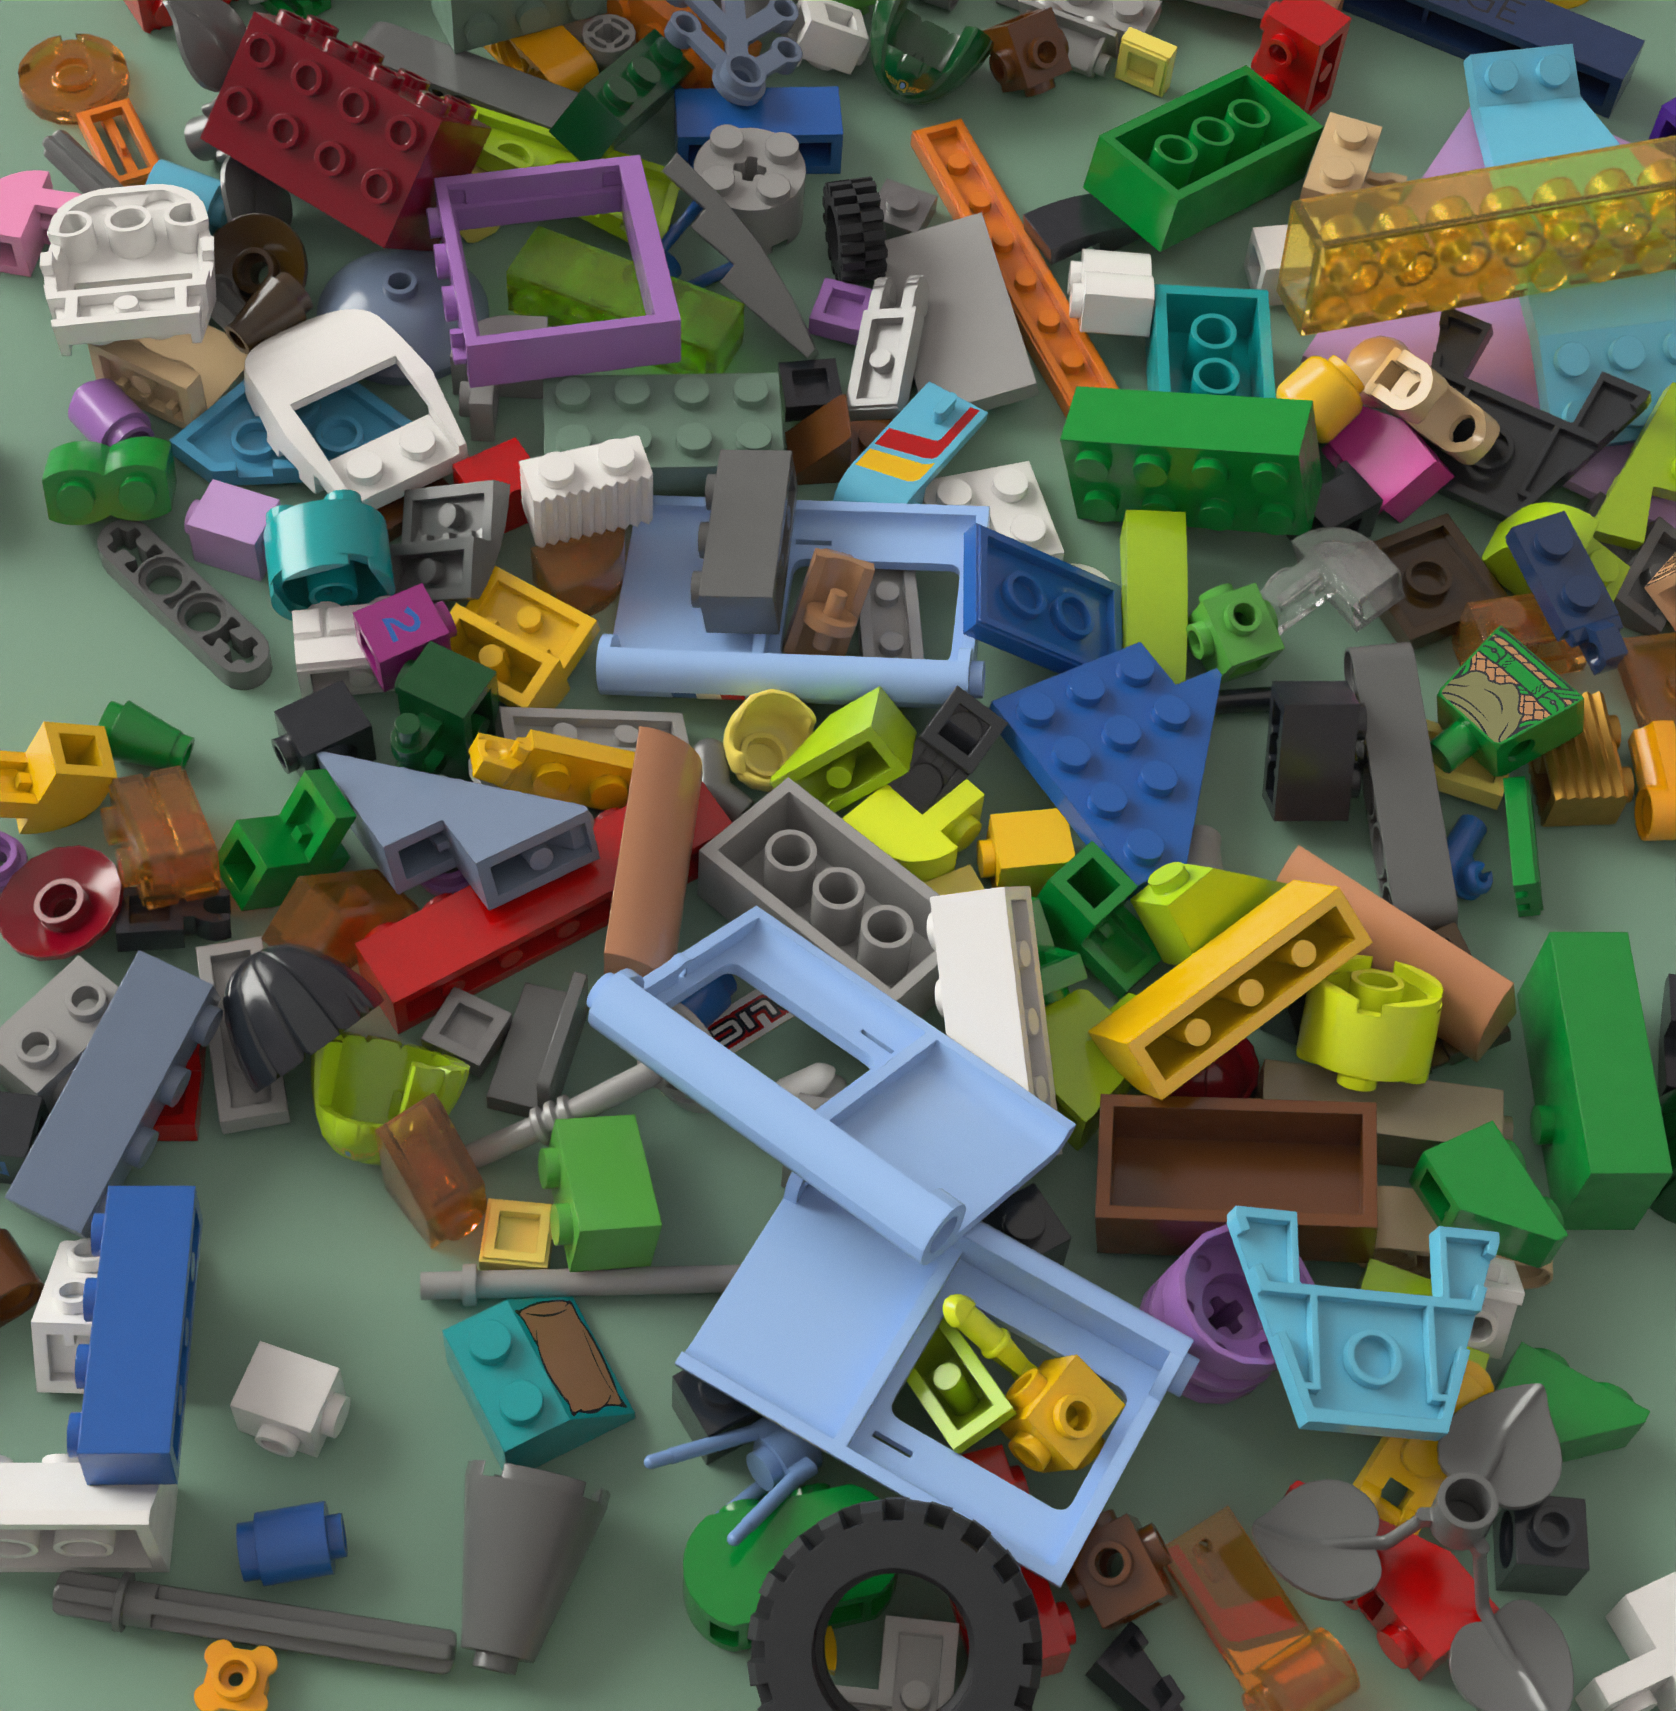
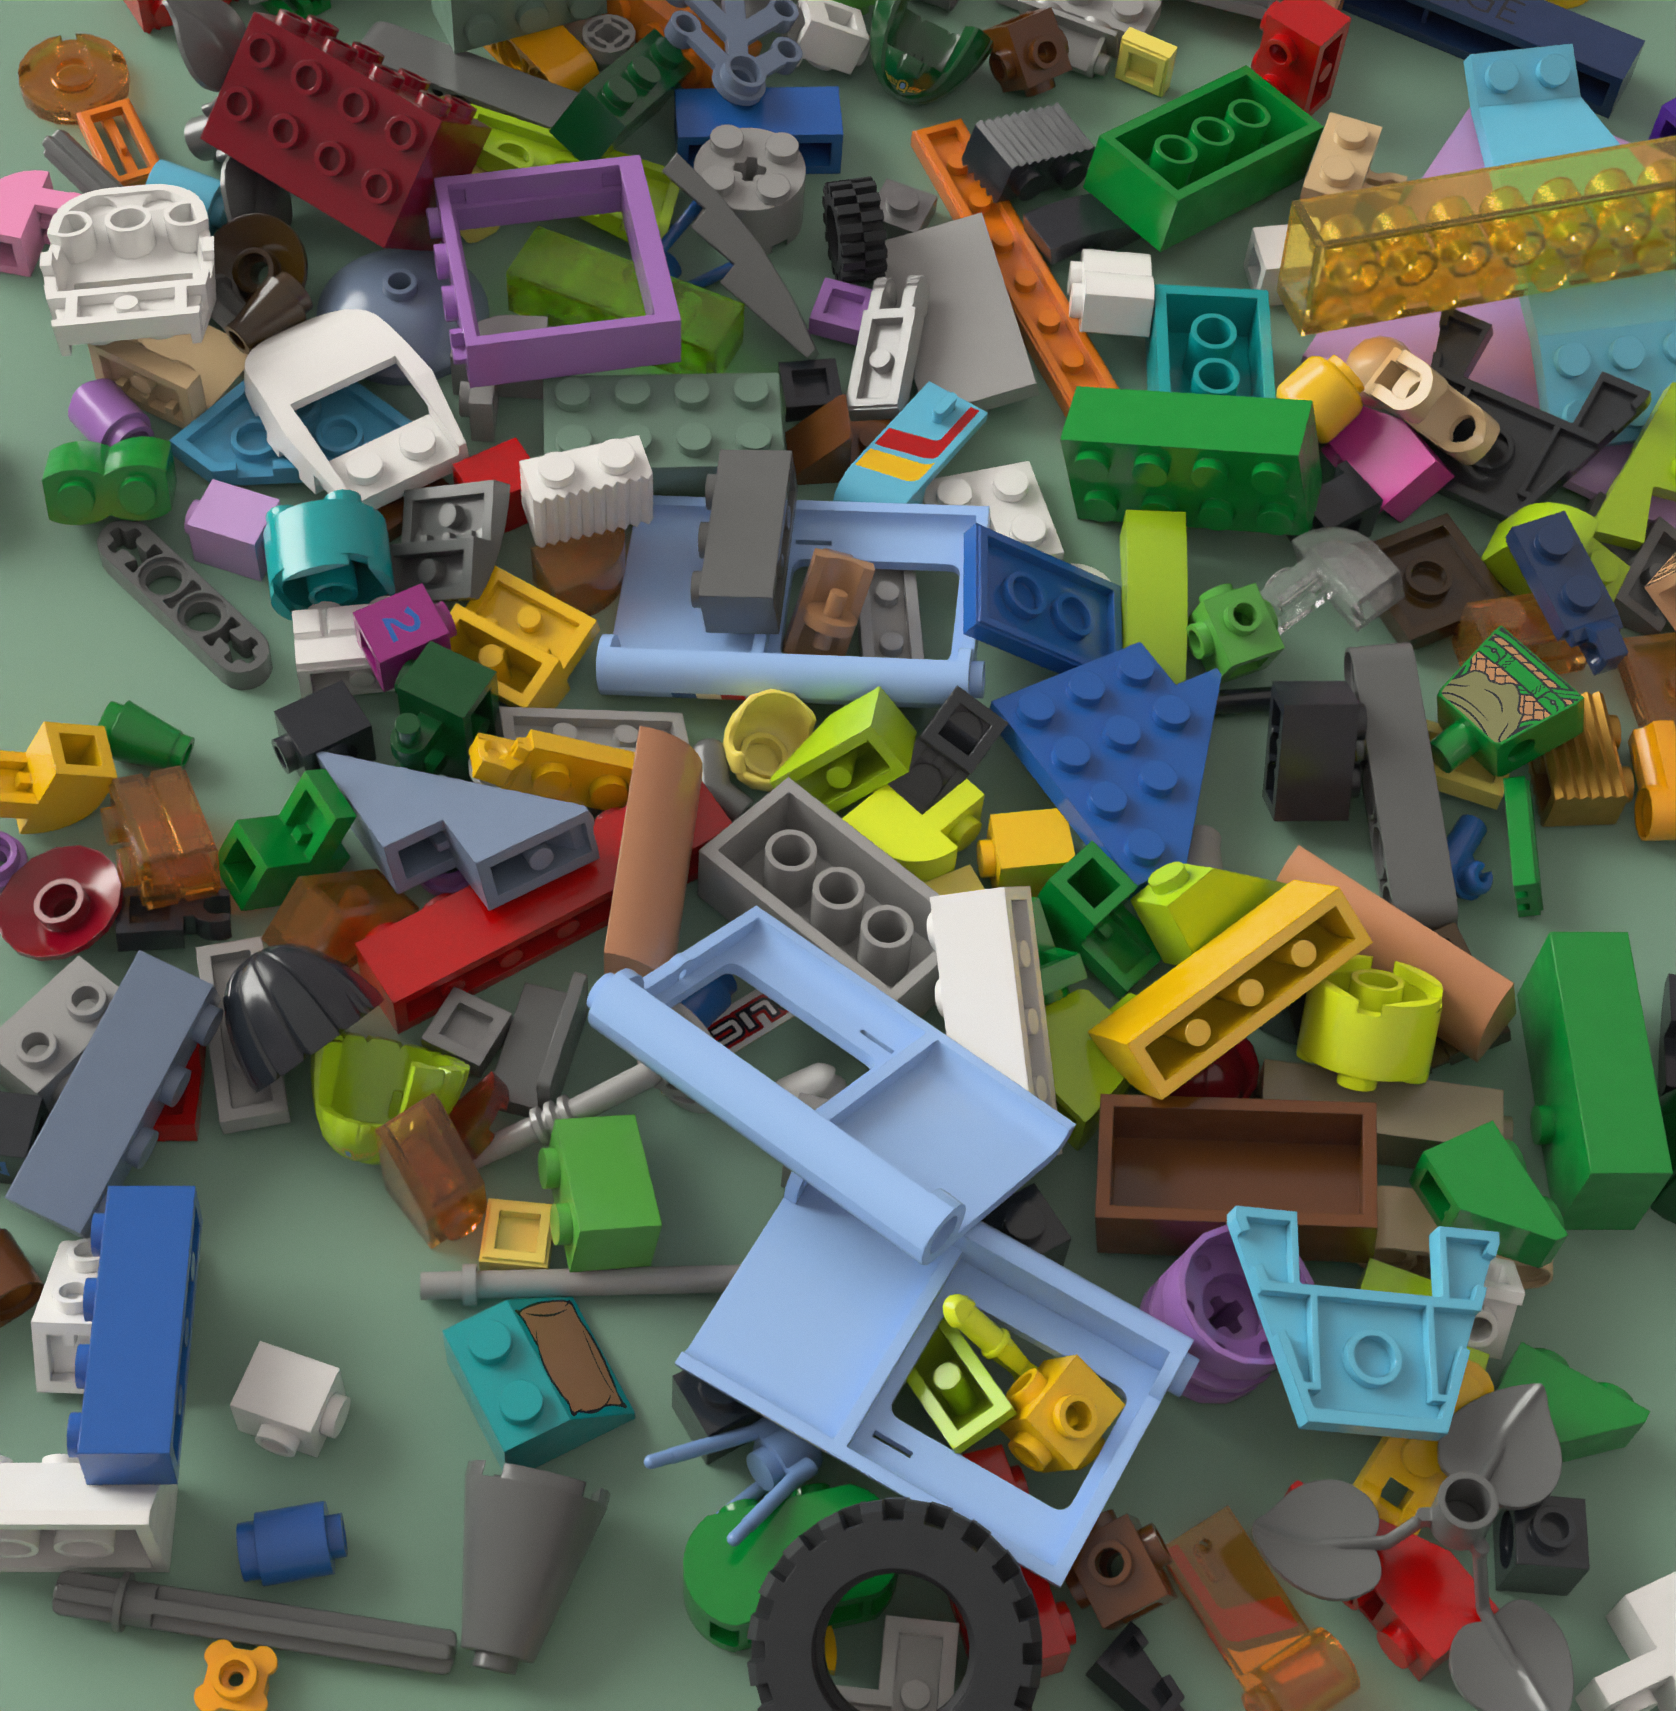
(477, 1111): none -> clear red tile
(1028, 153): none -> black brick

